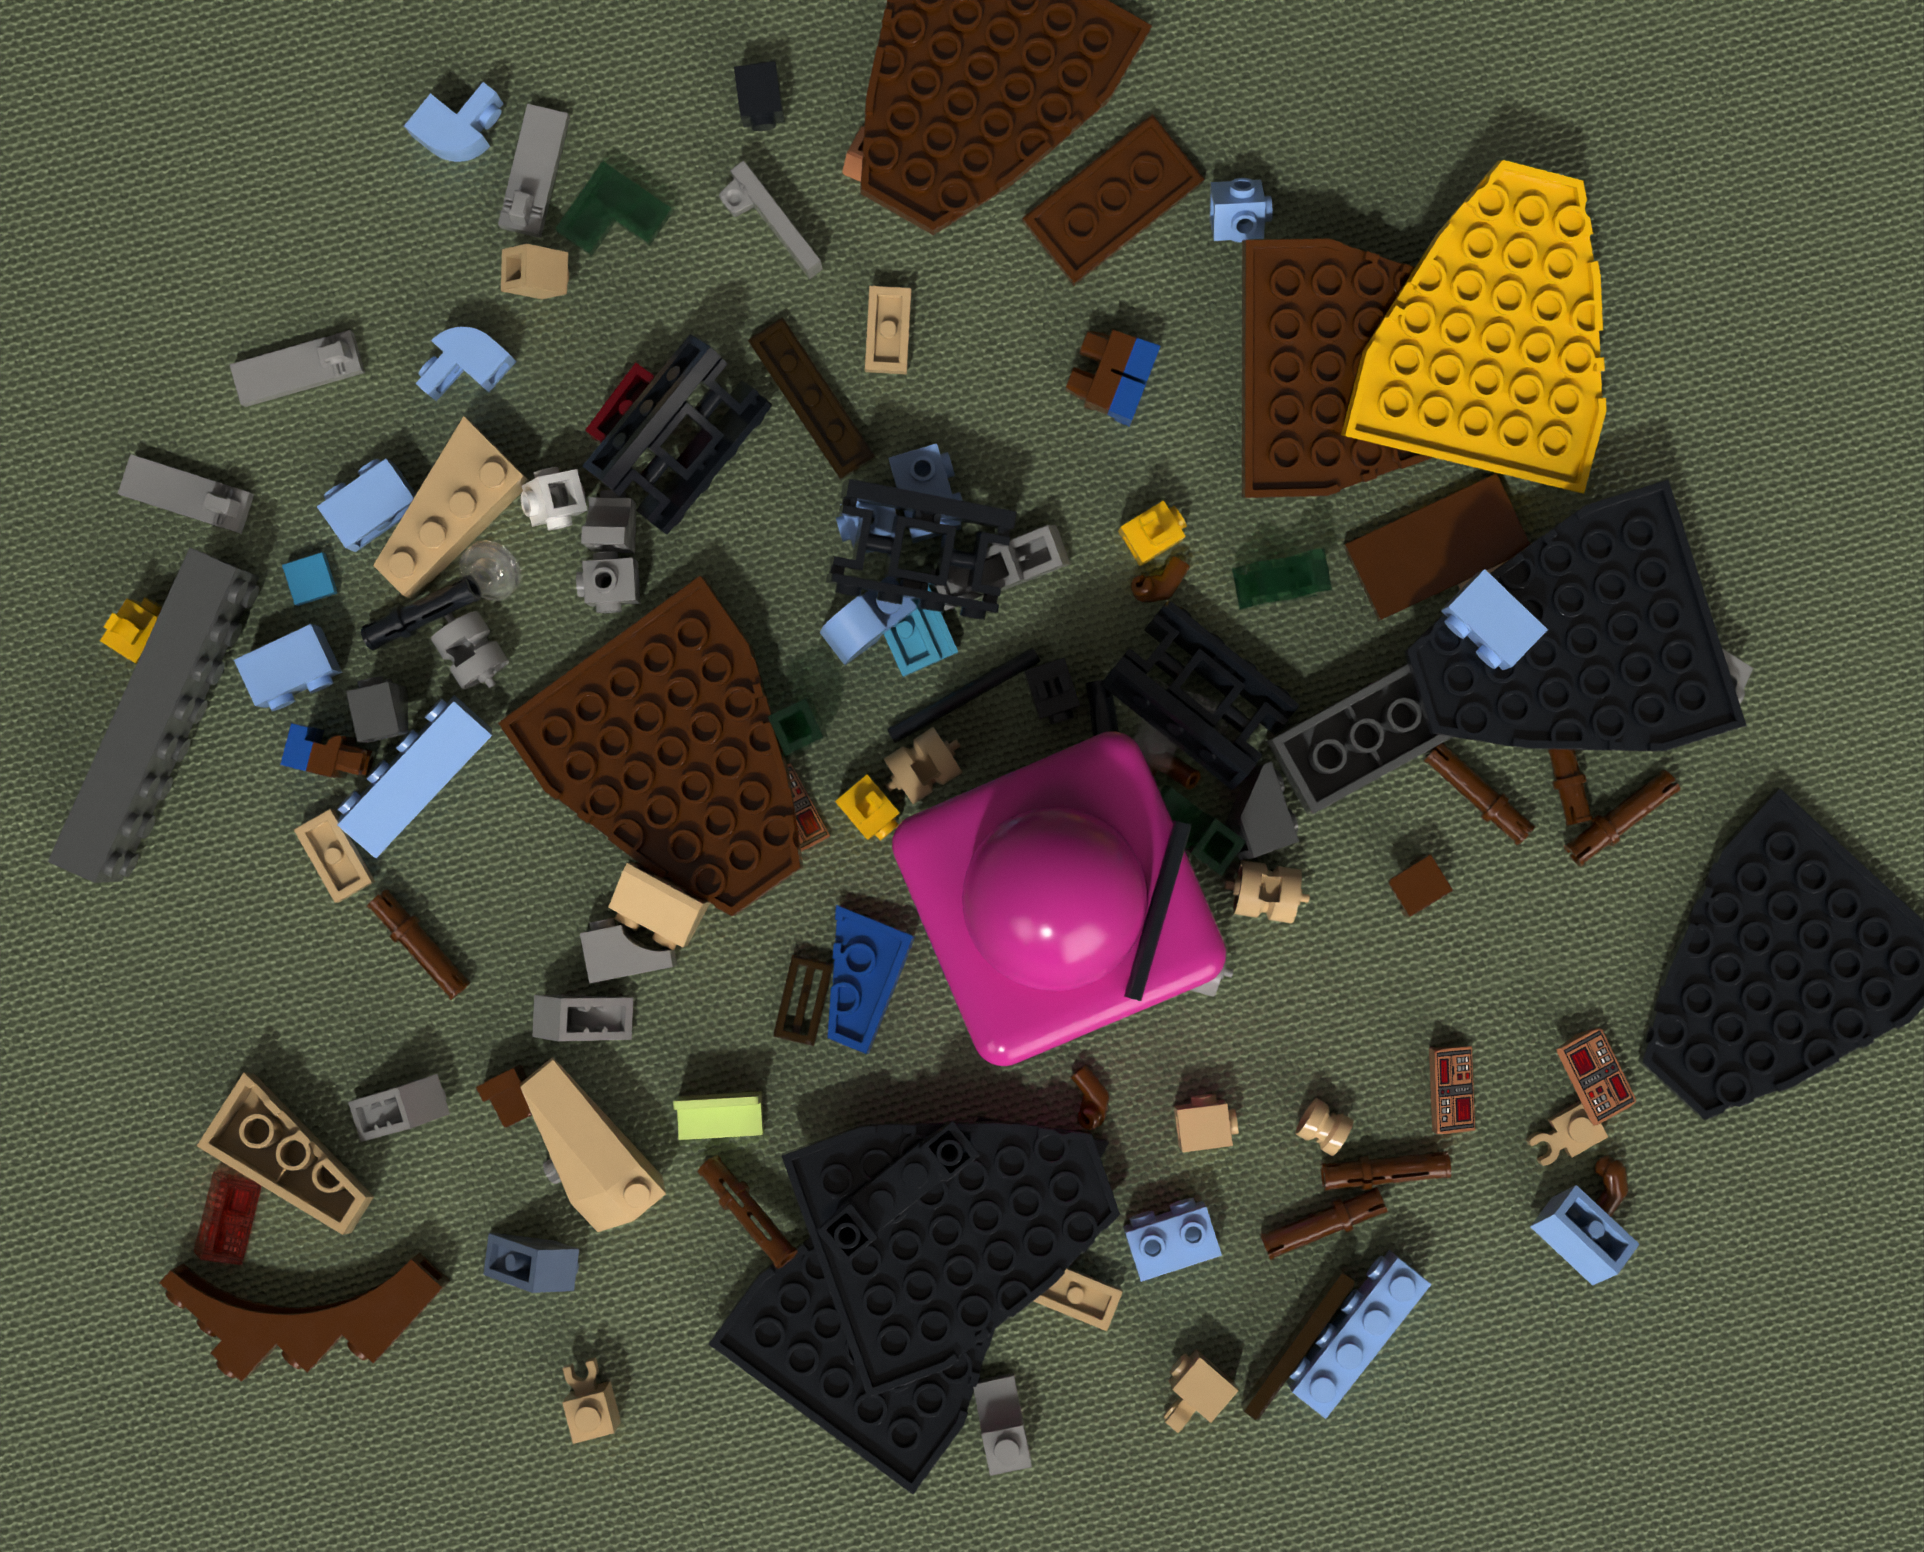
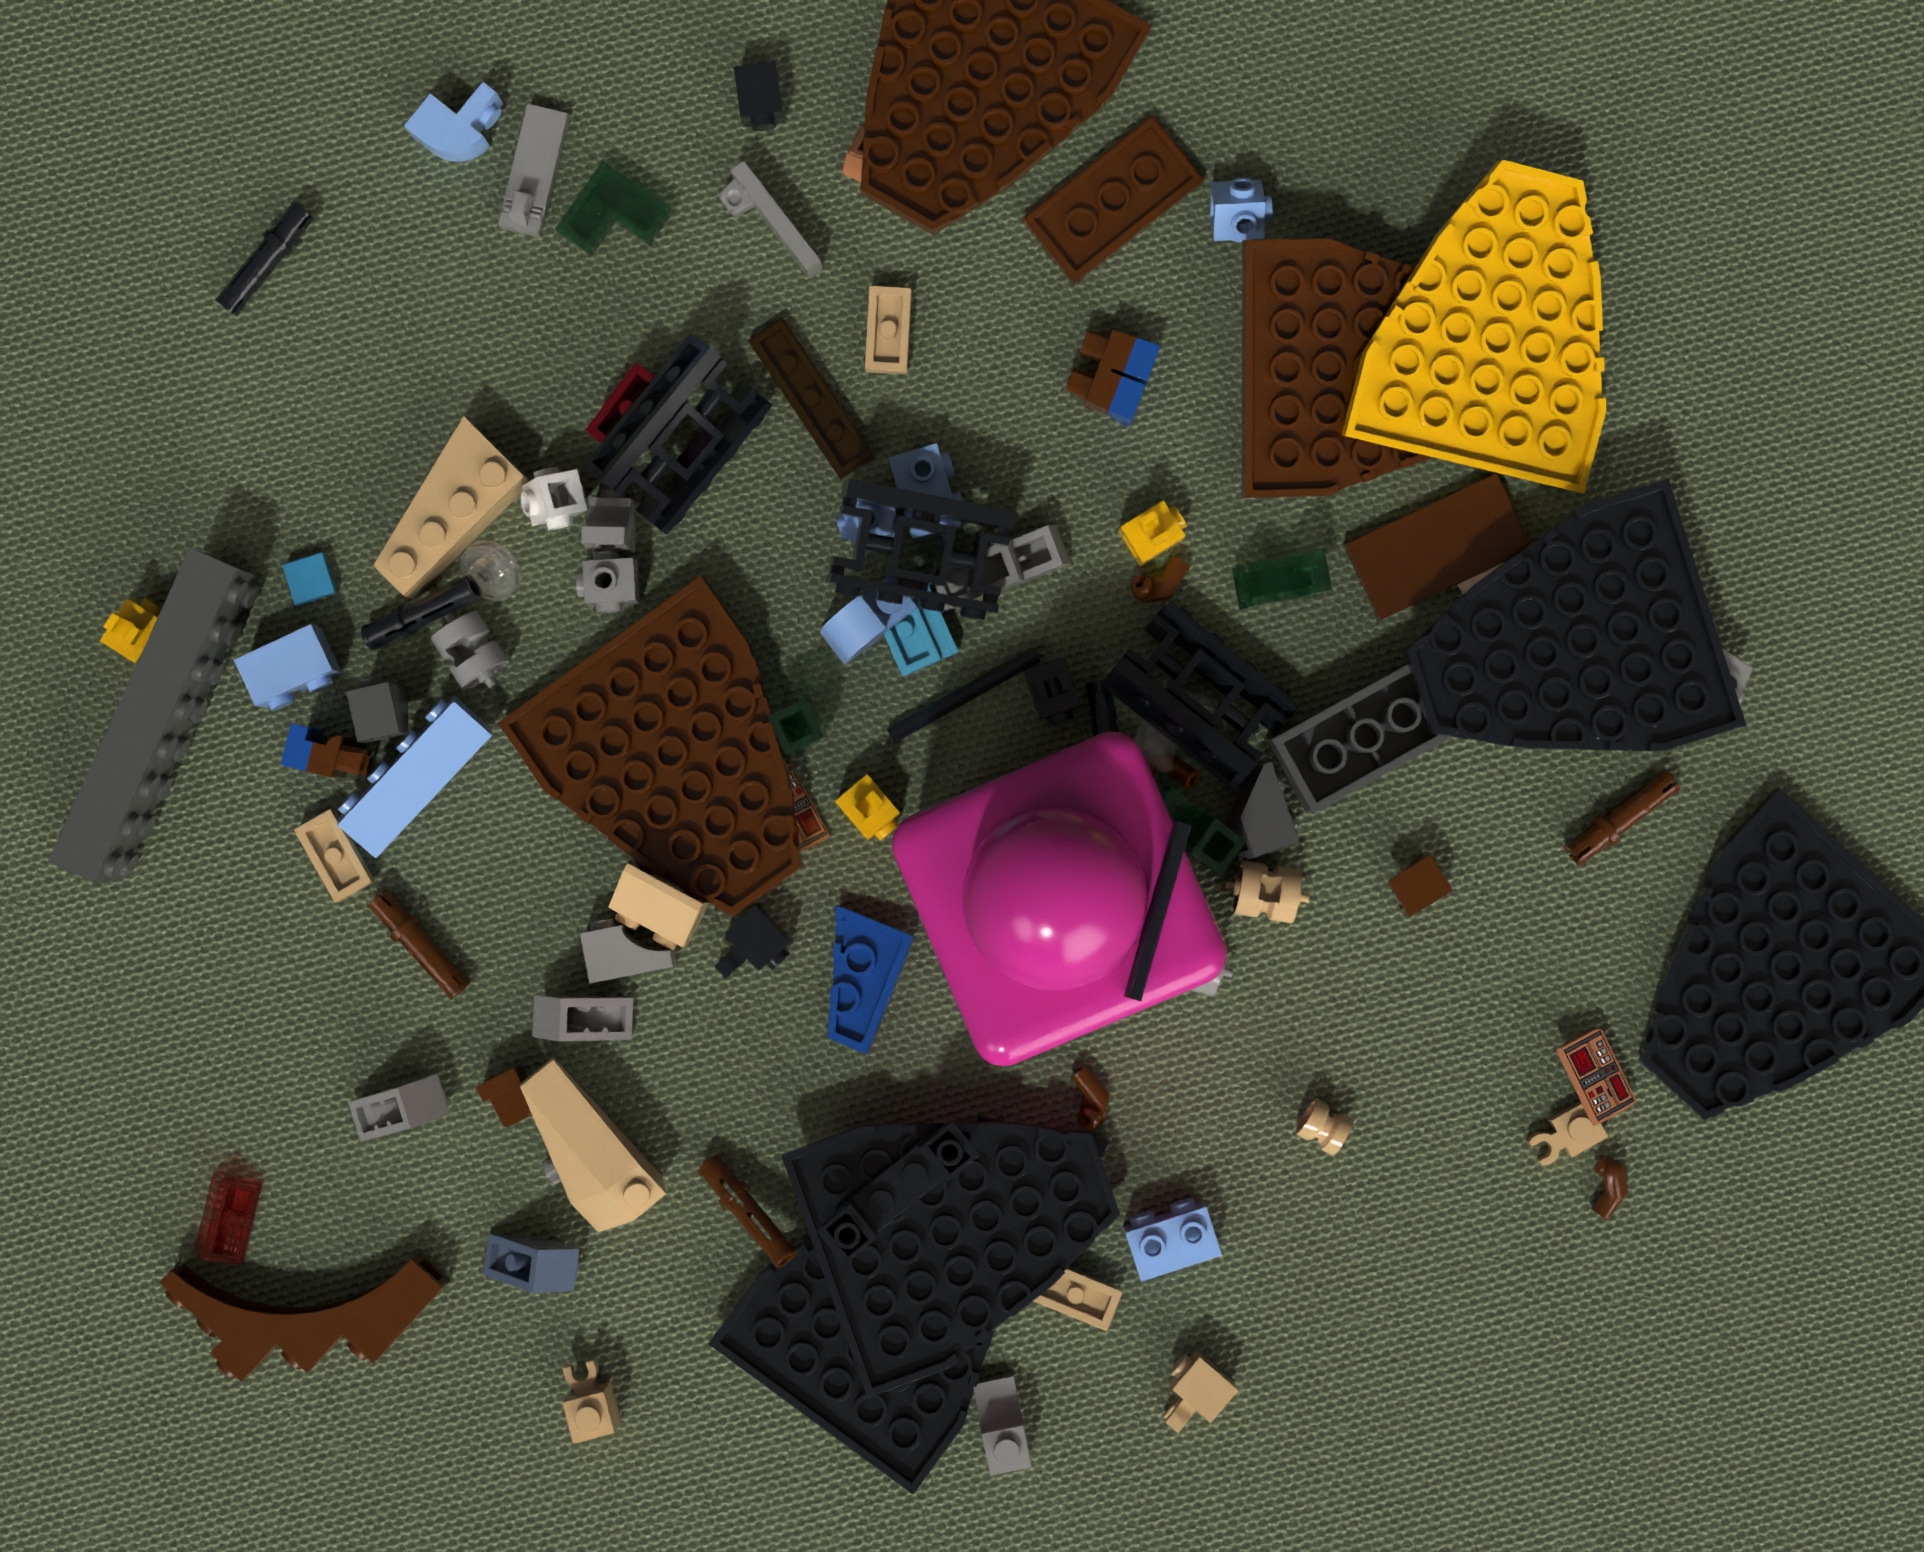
(185, 494): light grey hinge -> none
(265, 258): none -> black pin
(276, 1150): tan wedge -> none
(297, 368): light grey hinge -> none
(367, 504): light blue brick -> none
(466, 351): light blue brick -> none
(534, 271): tan brick -> none
(719, 1115): yellowish green panel -> none
(756, 939): none -> black brick
(811, 965): dark brown tile -> none
(923, 765): tan wheel -> none
(1205, 1123): tan brick -> none
(1298, 1344): dark brown tile -> none
(1324, 1223): reddish brown pin -> none
(1357, 1333): light blue brick -> none
(1397, 1169): reddish brown pin -> none
(1451, 1089): slope -> none
(1480, 793): reddish brown pin -> none
(1492, 621): light blue brick -> none
(1570, 786): reddish brown pin -> none
(1584, 1235): light blue brick -> none

